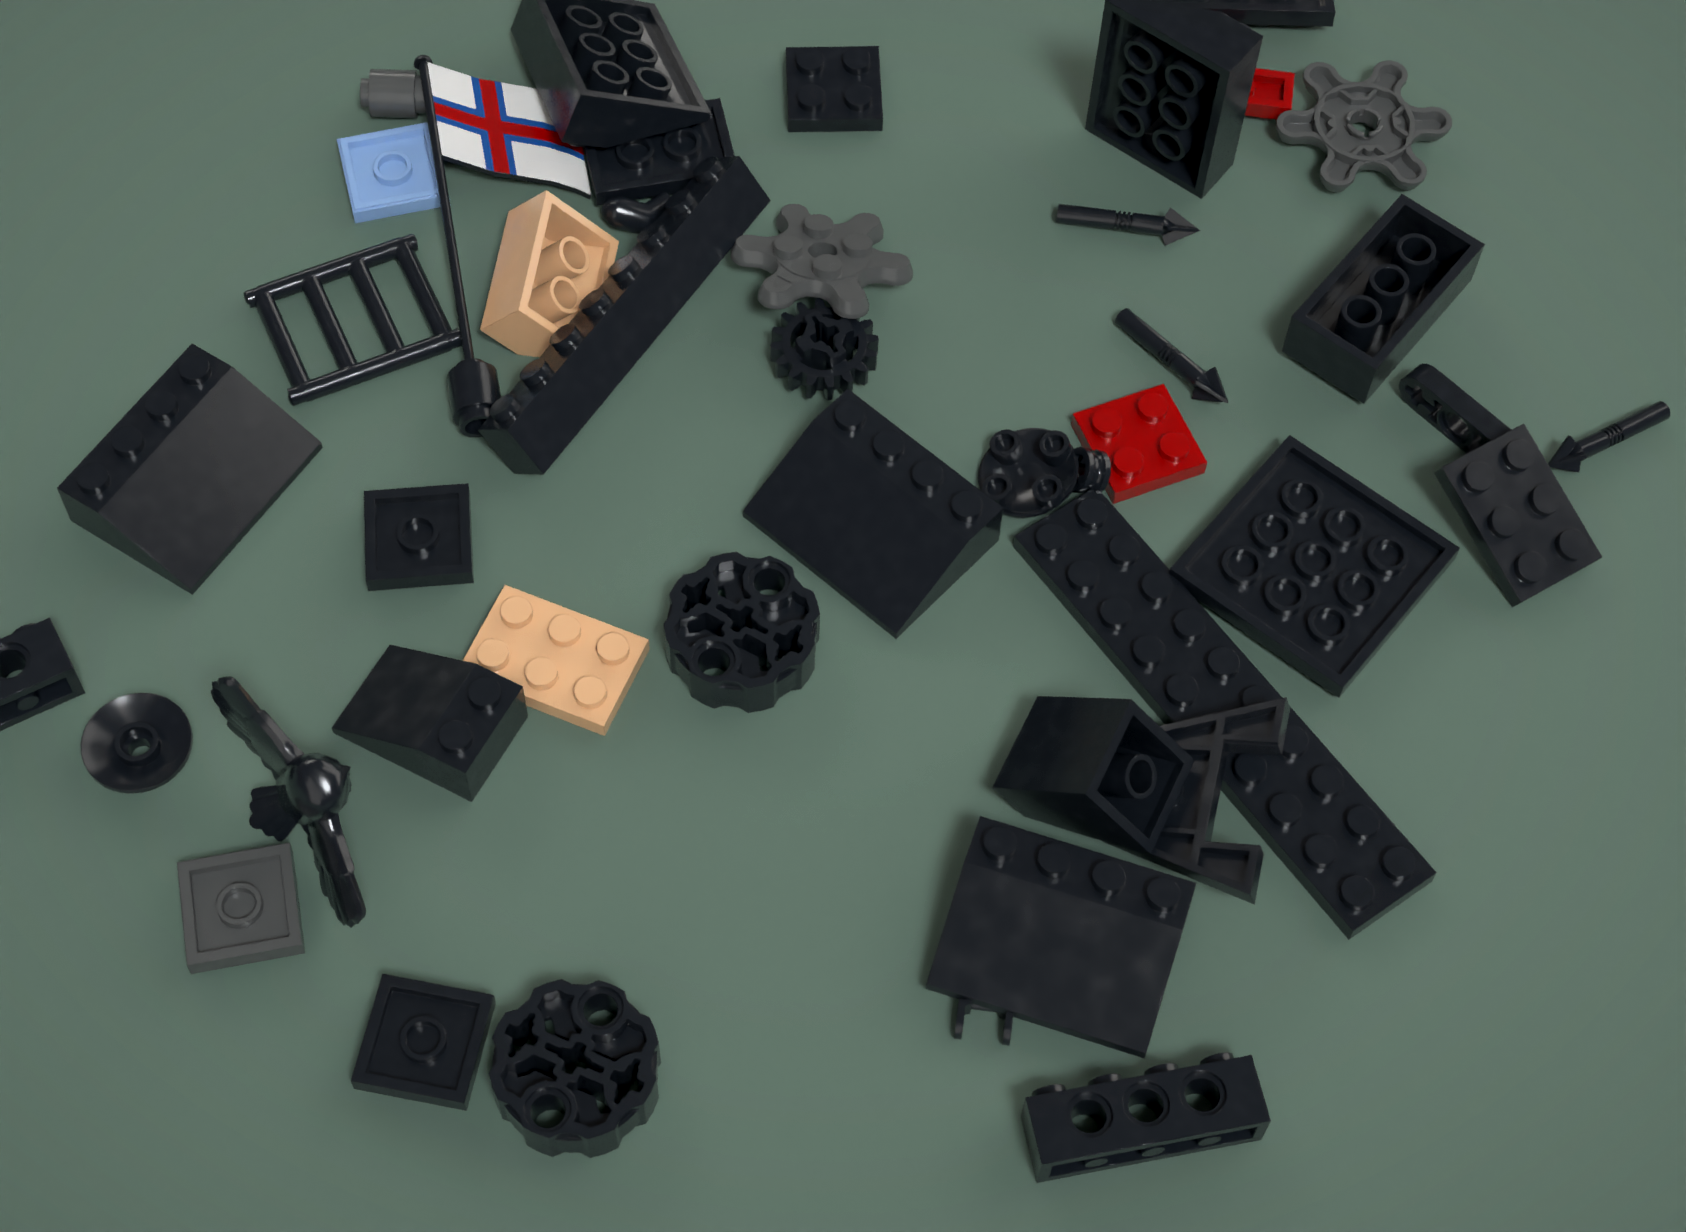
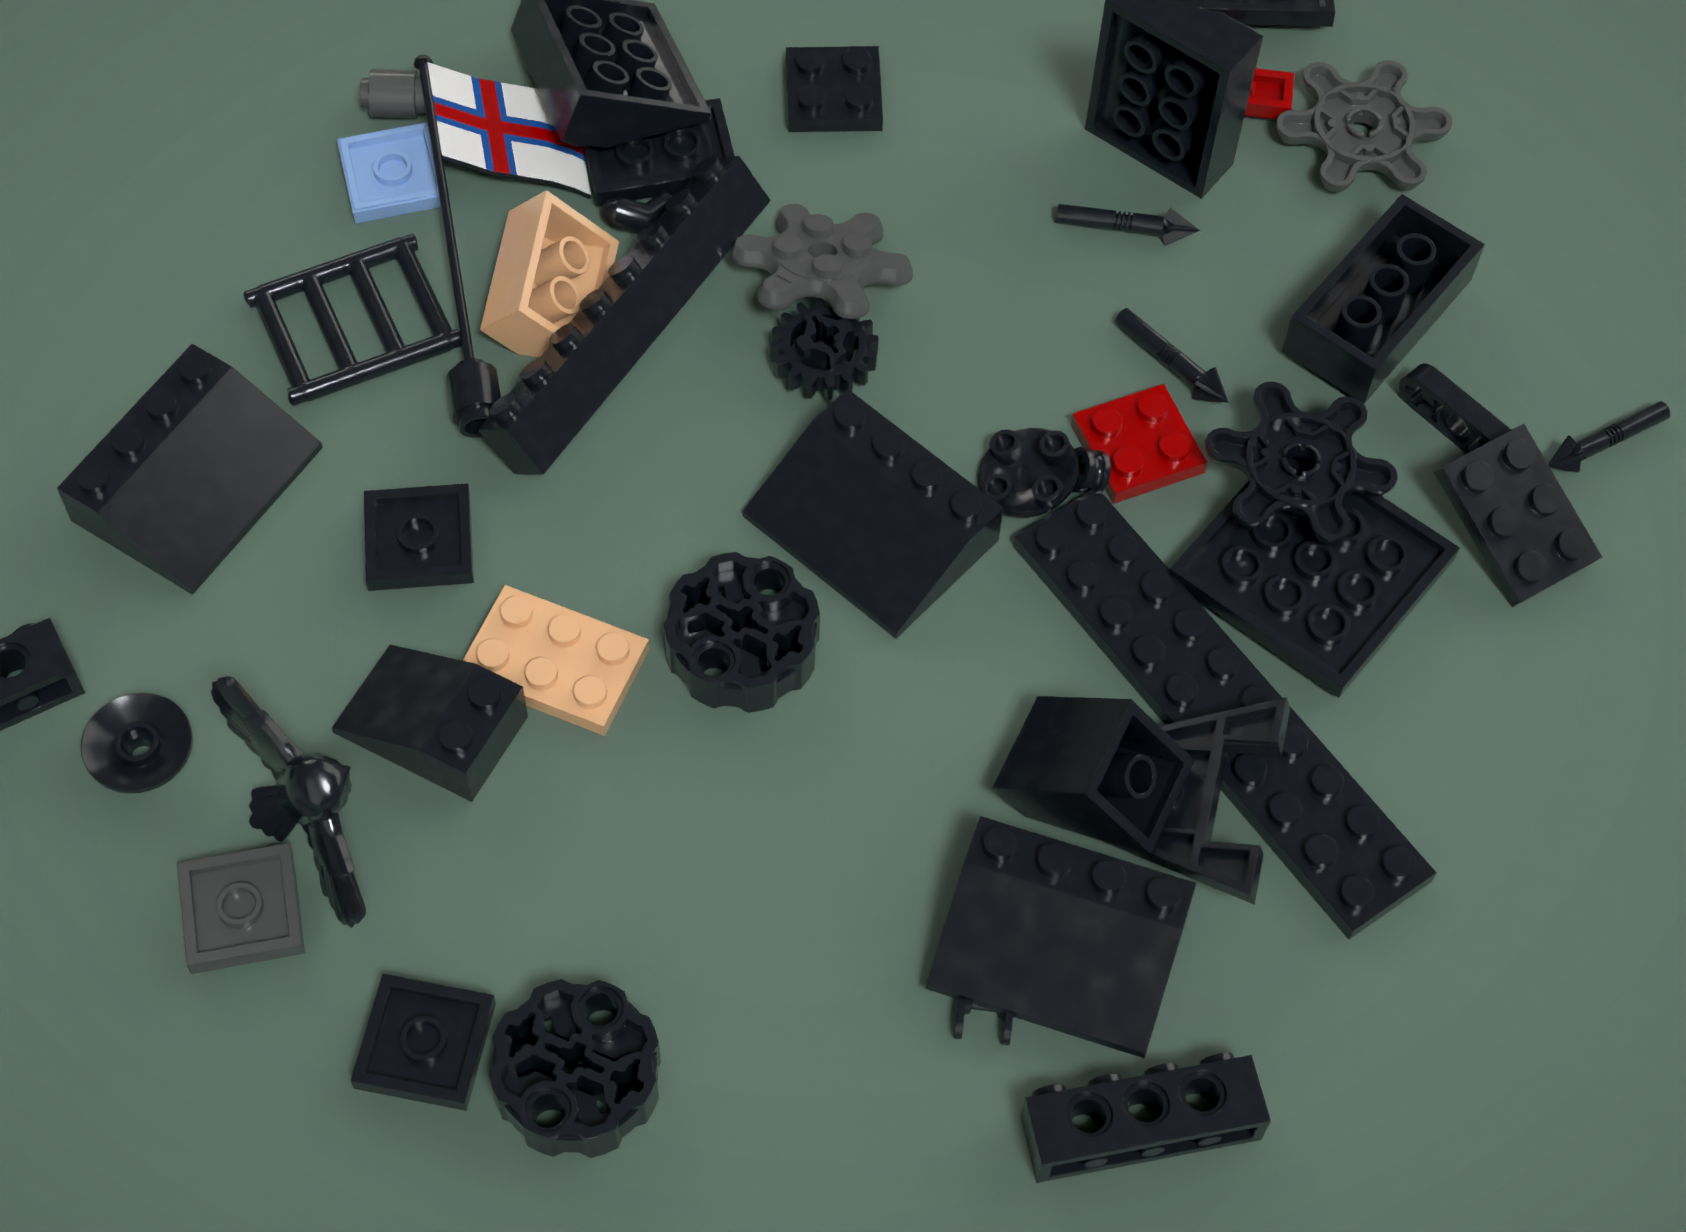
(1321, 440): none -> black plate

